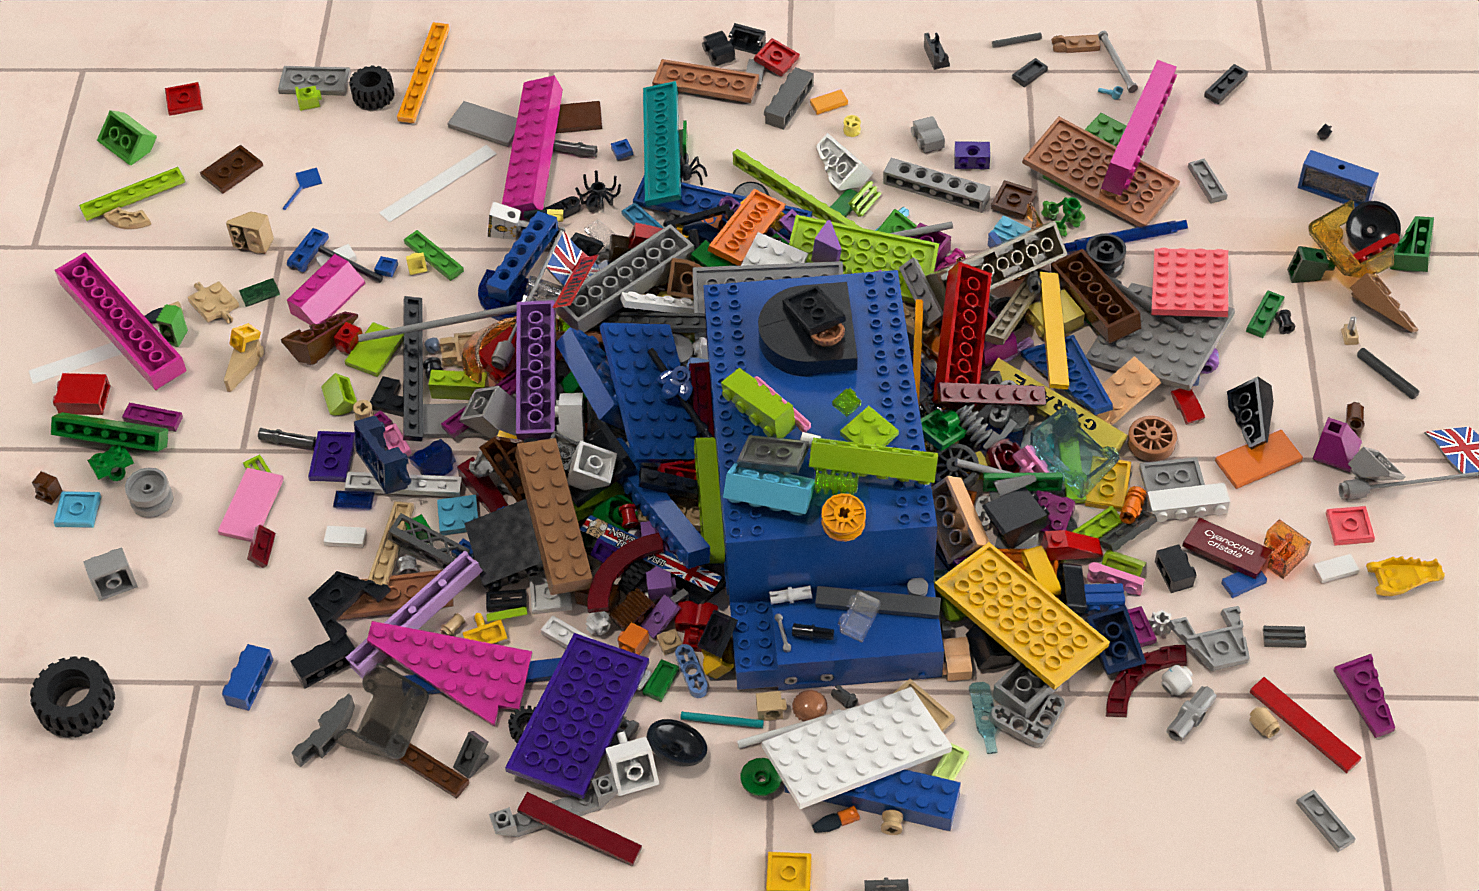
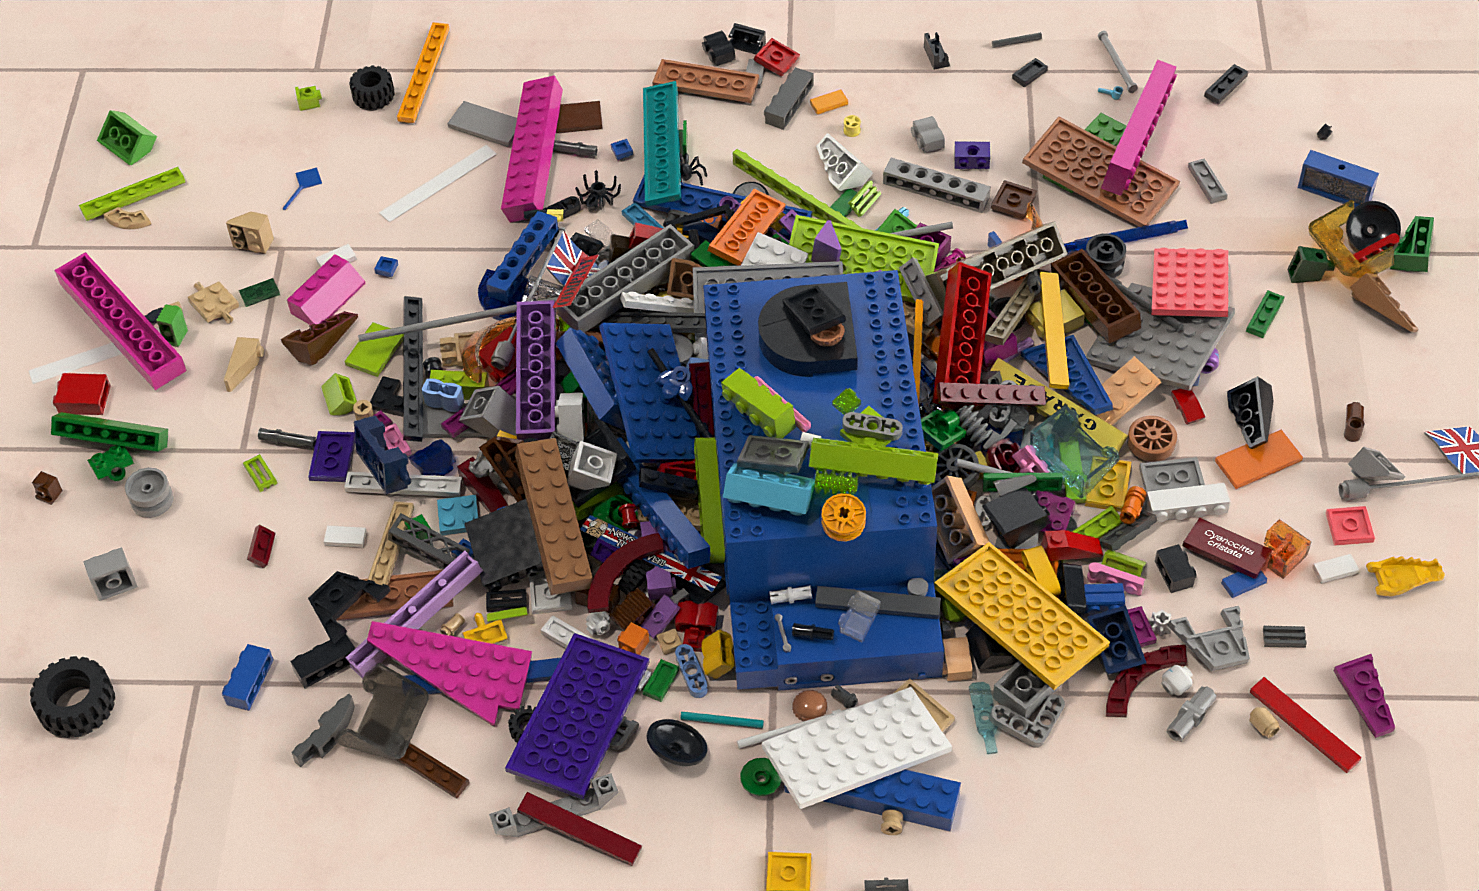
(77, 509): medium azure tile -> none
(152, 416): magenta plate -> none
(183, 98): red tile -> none
(231, 169): reddish brown tile -> none
(243, 335): yellow bracket -> none
(250, 504): bright pink tile -> none
(307, 249): blue plate -> none
(327, 79): light grey tile -> none
(347, 337): red brick -> none
(353, 500): clear blue tile -> none
(357, 267): black bar -> none
(407, 565): light grey wheel -> none
(416, 263): light yellow tile -> none
(432, 345): sand blue hinge -> none
(434, 255): bright green tile -> none
(444, 395): none -> light blue brick
(471, 755): dark grey slope -> none
(505, 222): white torso -> none
(632, 764): white piece -> none
(717, 633): black plate -> none
(770, 705): tan brick -> none
(835, 821): piece -> none
(866, 419): none -> light grey beam
(951, 763): yellowish green tile -> none
(1008, 228): medium azure plate -> none
(1071, 209): plant -> none
(1074, 44): medium nougat hinge -> none
(1285, 323): black bush -> none
(1325, 820): light grey tile -> none
(1337, 445): magenta slope -> none
(1350, 332): tan piece -> none
(1388, 373): dark grey axle -> none

